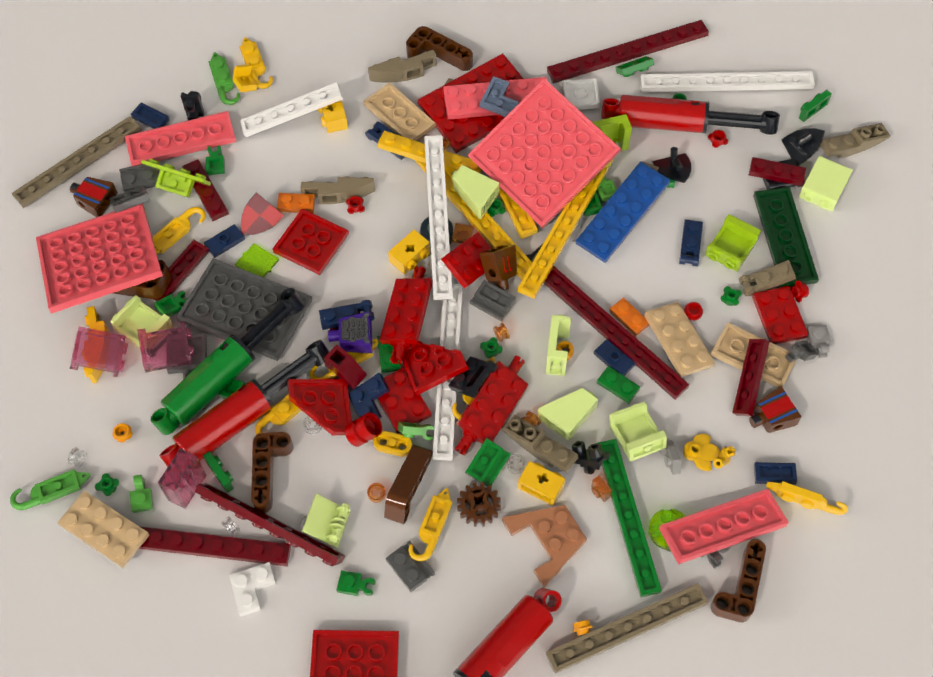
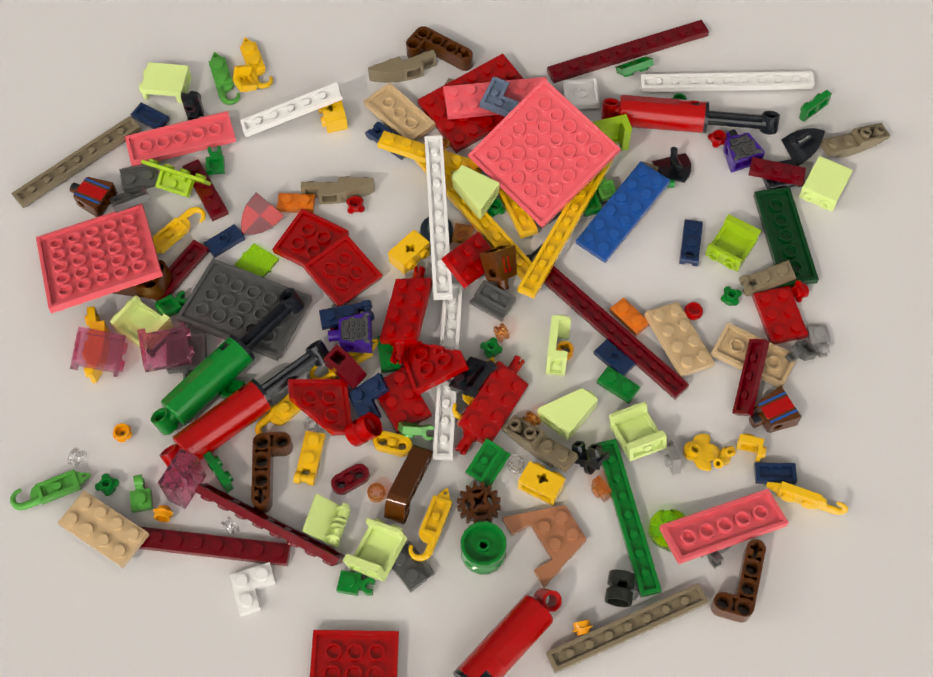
(162, 513): none -> light orange plate
(165, 80): none -> yellowish green panel
(309, 458): none -> yellow plate
(342, 271): none -> red plate
(349, 478): none -> dark red plate
(377, 550): none -> yellowish green panel
(483, 548): none -> green wheel
(621, 584): none -> pearl dark grey wheel
(740, 150): none -> torso
(752, 444): none -> yellow bracket

